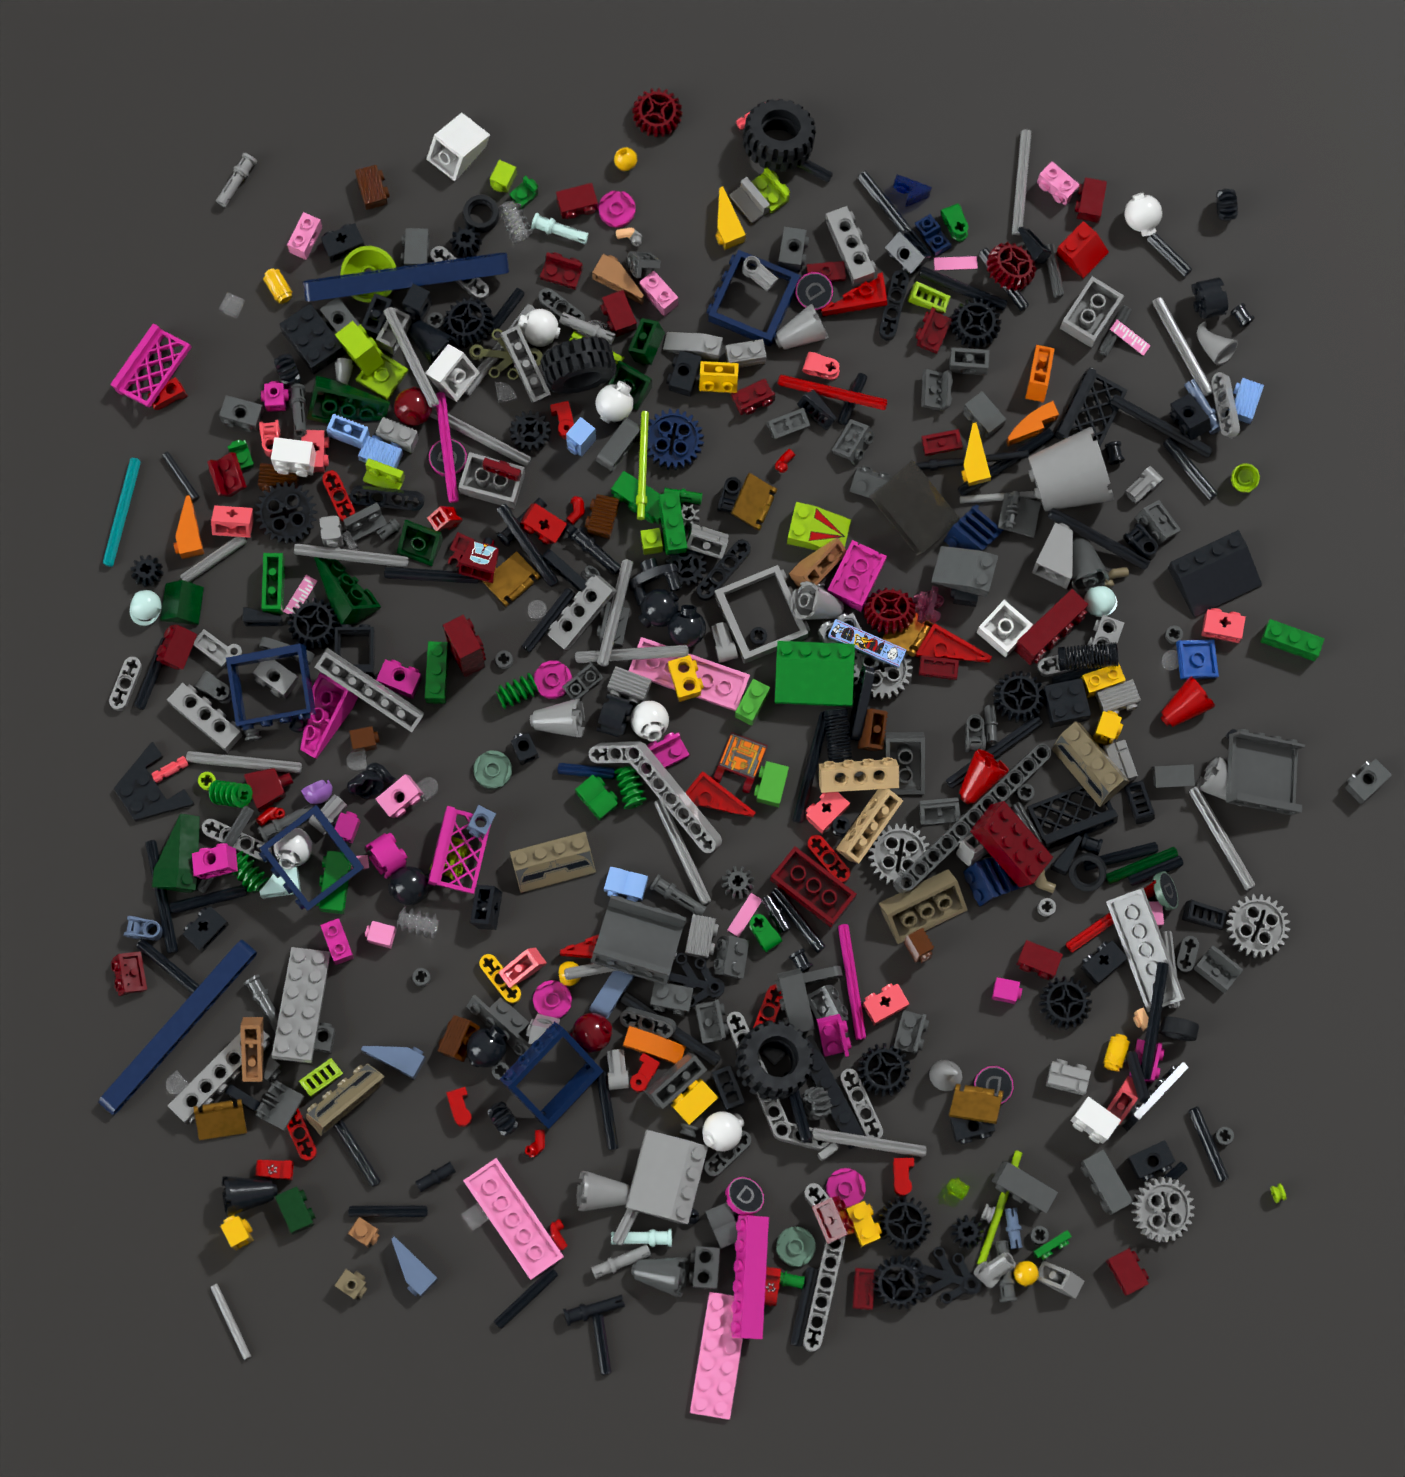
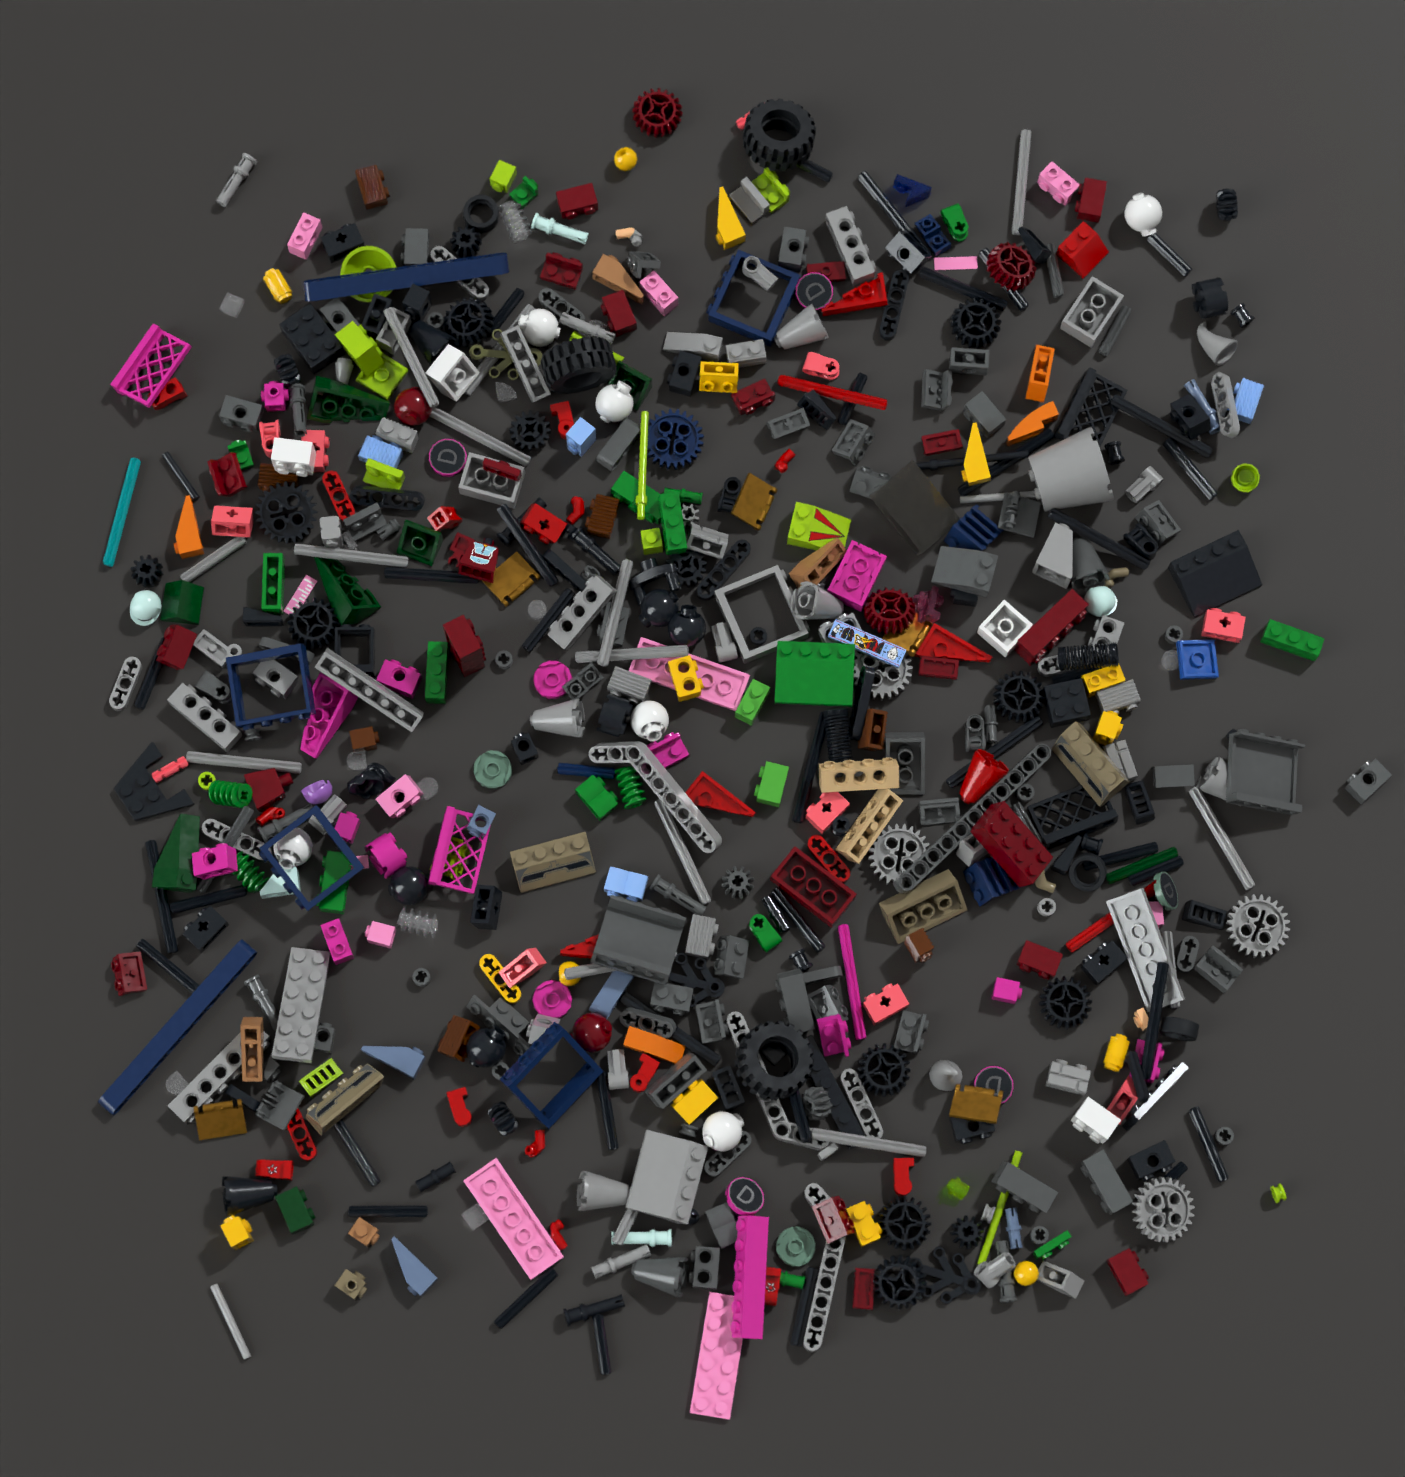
(139, 929): sand blue piece -> none
(297, 725): black hinge -> none
(347, 431): light blue brick -> none
(446, 446): dark pink axle -> none
(457, 146): white slope -> none
(516, 691): green piece -> none
(617, 209): dark pink tile -> none
(646, 341): dark green brick -> none
(741, 758): flag -> none
(744, 915): bright pink sticker -> none
(776, 1008): red beam -> none
(847, 1185): dark pink tile -> none
(919, 301): lime slope -> none
(933, 332): dark red bracket -> none
(1130, 337): bright pink sticker -> none
(1182, 346): light grey axle -> none
(1186, 704): red cone -> none

